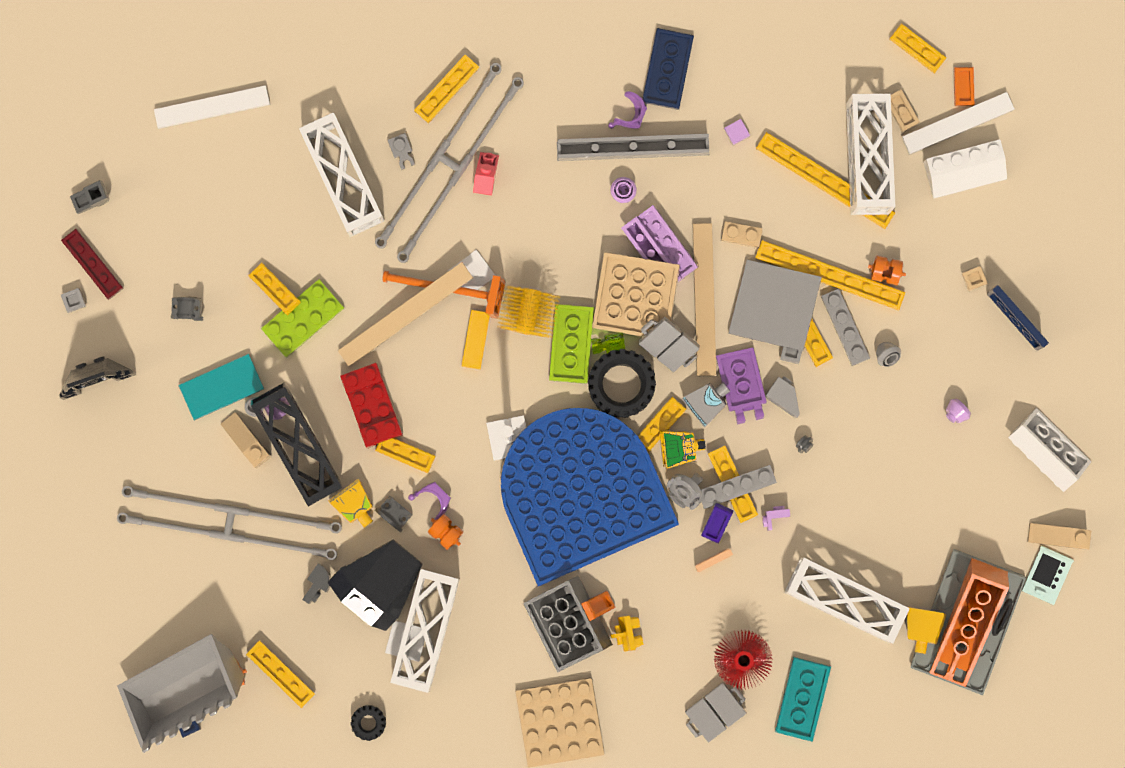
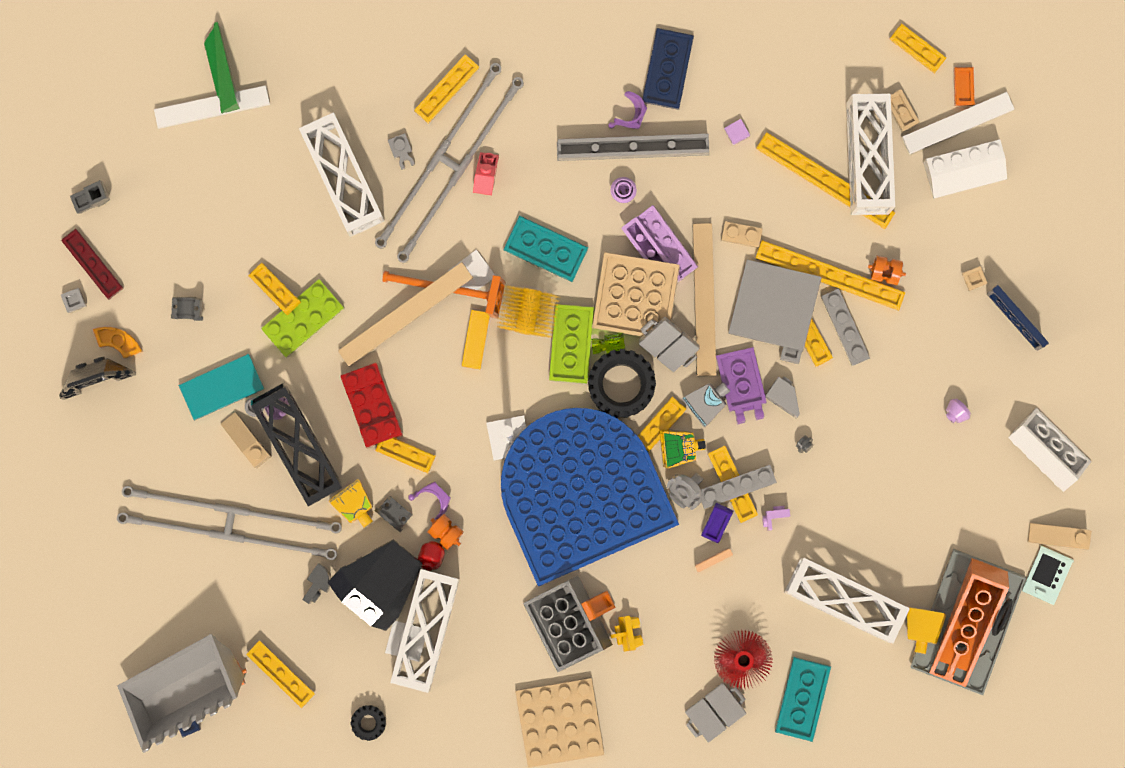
(117, 339): none -> light orange tile
(221, 70): none -> green wedge
(431, 555): none -> red head
(545, 249): none -> teal tile
(888, 354): light grey cone -> none

